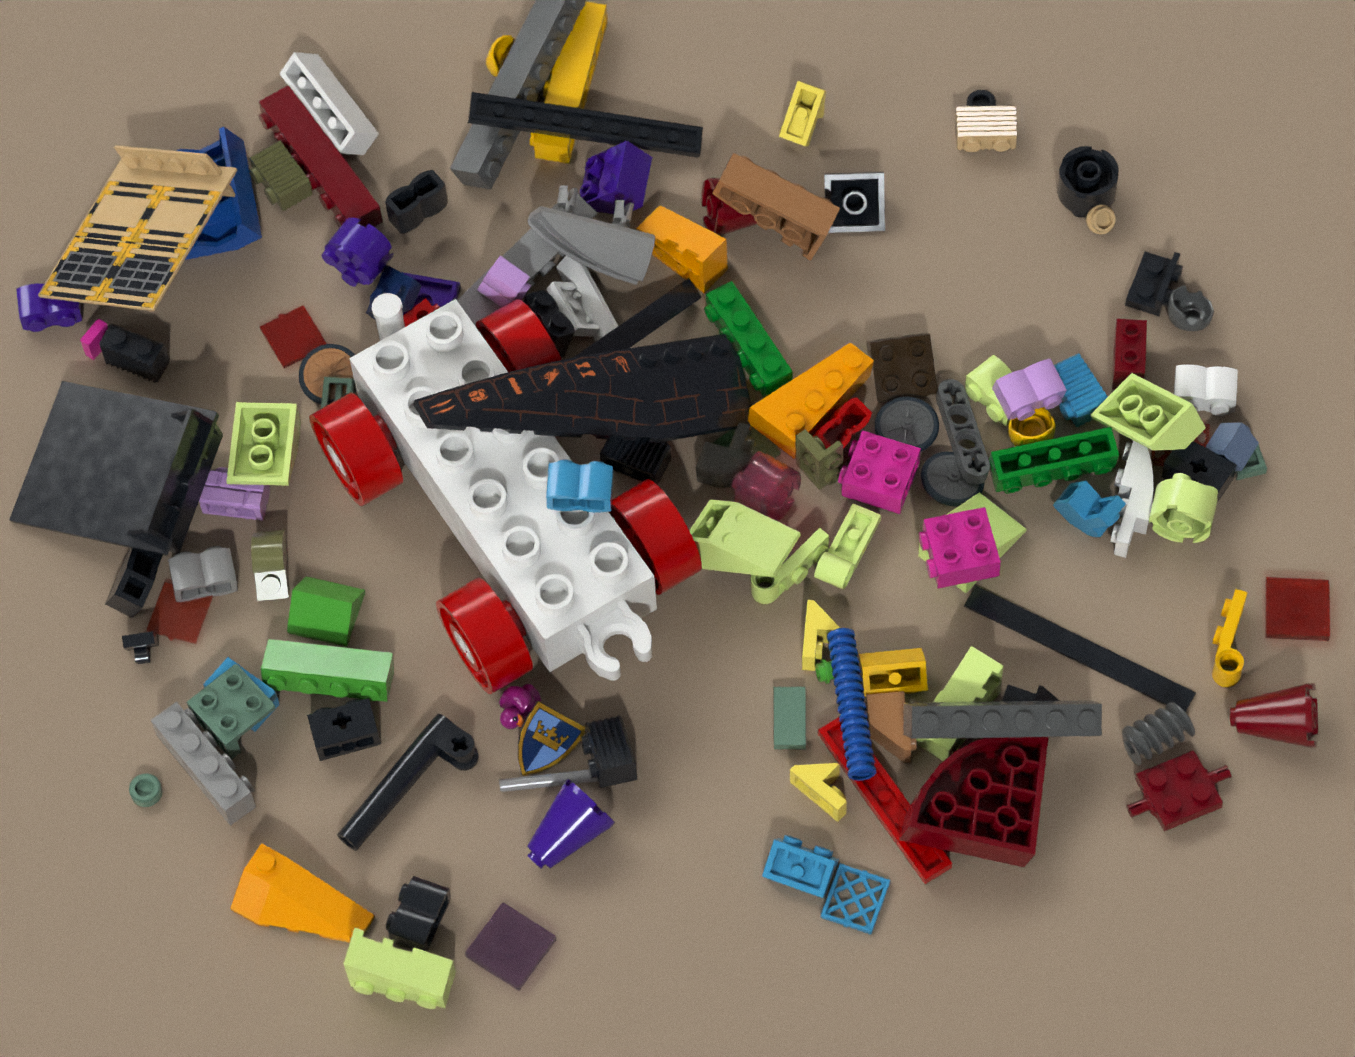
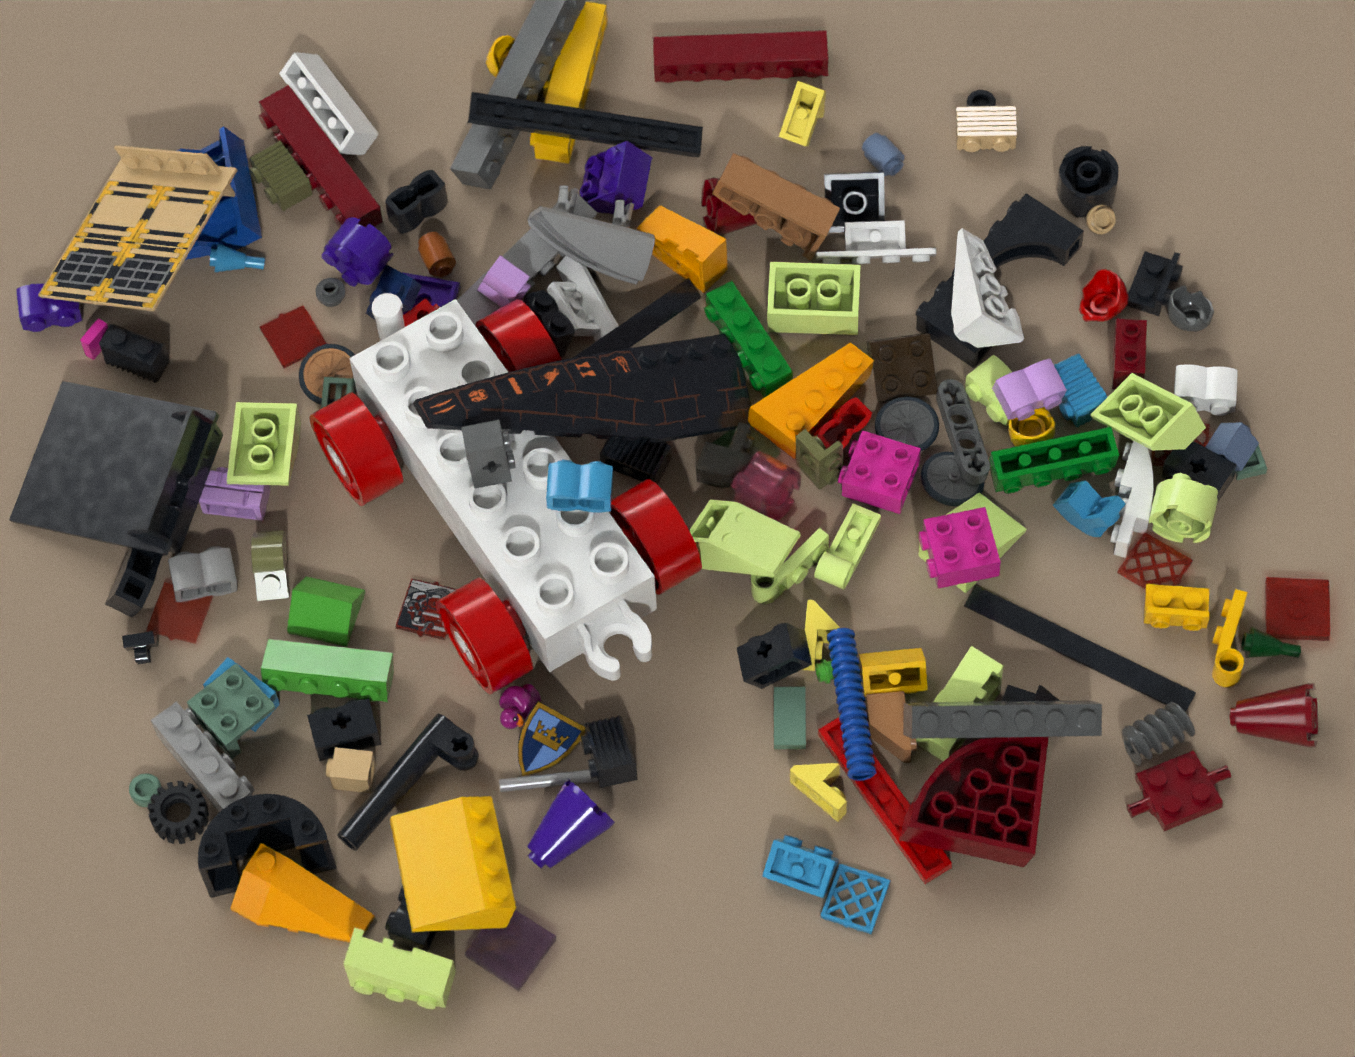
(185, 828): none -> black tyre
(229, 259): none -> dark azure cone
(254, 820): none -> black cylinder
(330, 299): none -> dark grey plate
(351, 770): none -> tan brick
(420, 611): none -> piece
(436, 254): none -> dark orange brick
(453, 866): none -> yellow slope
(488, 453): none -> dark grey brick
(740, 56): none -> dark red brick
(774, 655): none -> black brick
(813, 298): none -> yellowish green brick
(875, 240): none -> white bracket
(883, 154): none -> sand blue brick
(978, 298): none -> white wedge
(1024, 232): none -> black arch
(1103, 297): none -> red hair
(1133, 554): none -> clear red window
(1176, 607): none -> yellow bracket
(1260, 644): none -> dark green cone

